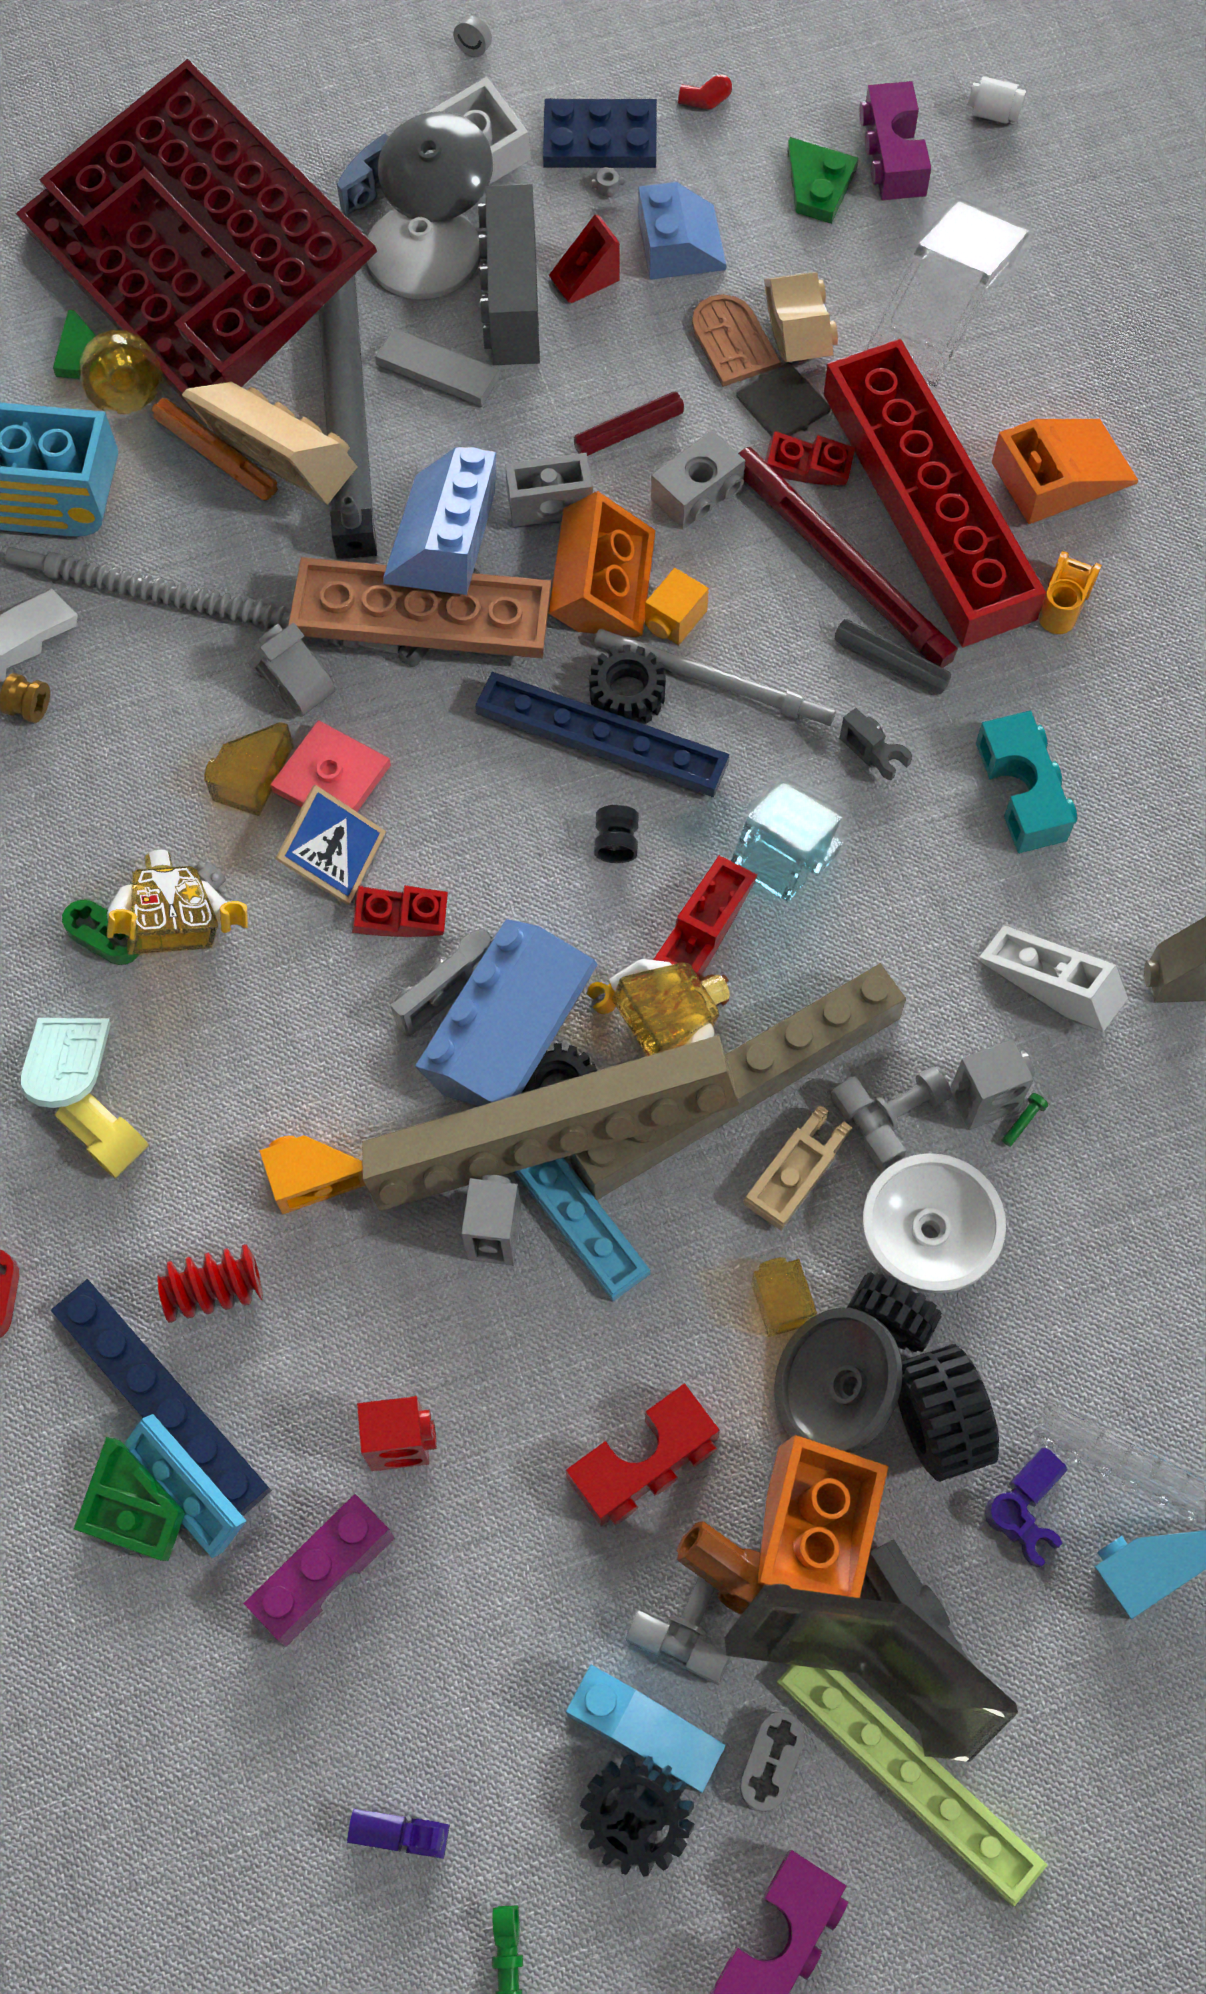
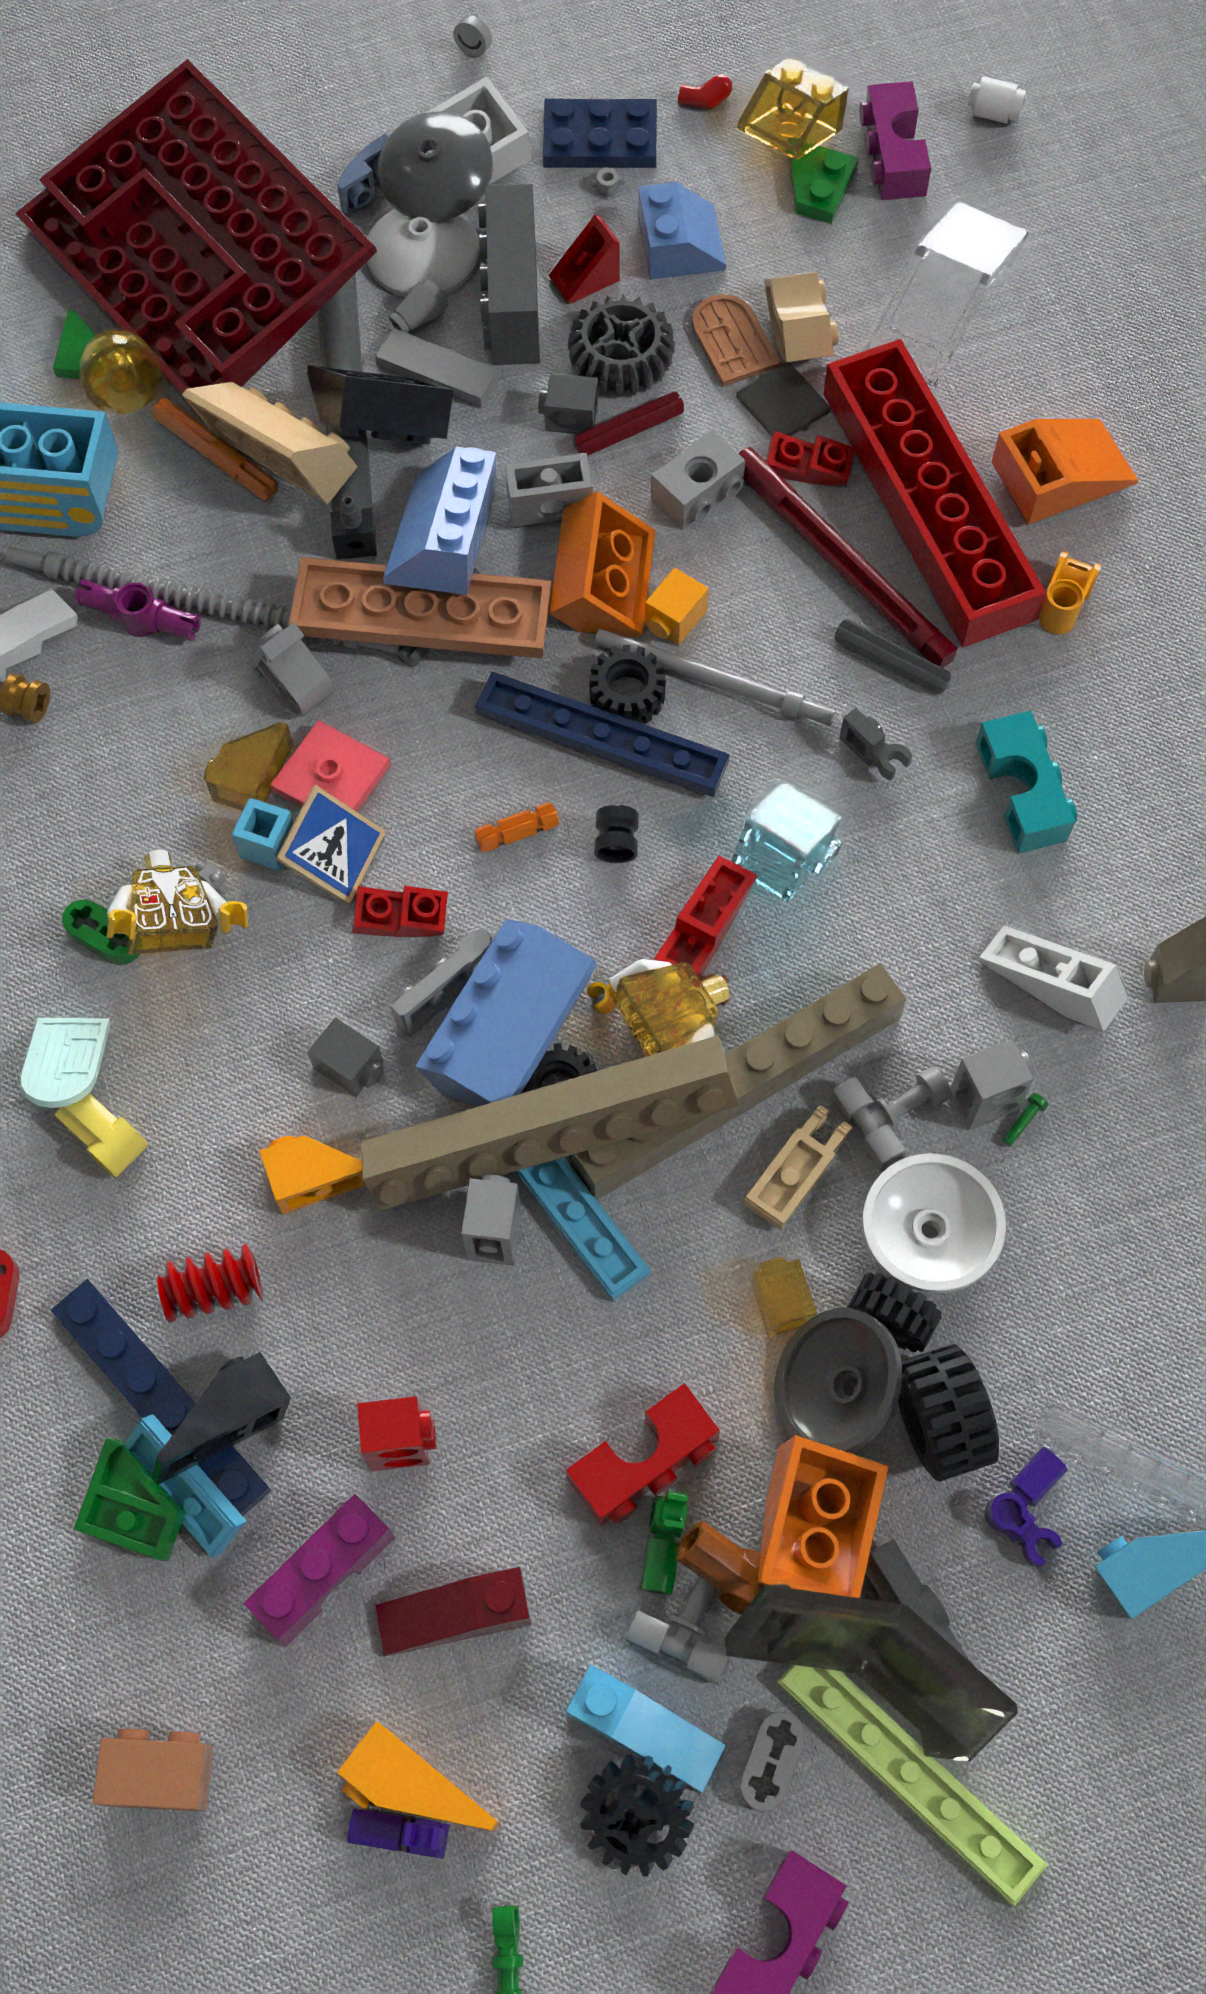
(152, 618): none -> magenta pin
(152, 1772): none -> nougat brick
(233, 1407): none -> black slope
(262, 833): none -> medium azure brick
(346, 1057): none -> dark grey brick
(380, 404): none -> black slope
(401, 1781): none -> light orange slope
(419, 307): none -> light grey cone
(454, 1612): none -> dark red slope
(516, 827): none -> orange axle
(569, 403): none -> dark grey brick
(623, 333): none -> dark grey gear
(660, 1558): none -> green bar
(794, 109): none -> clear yellow slope

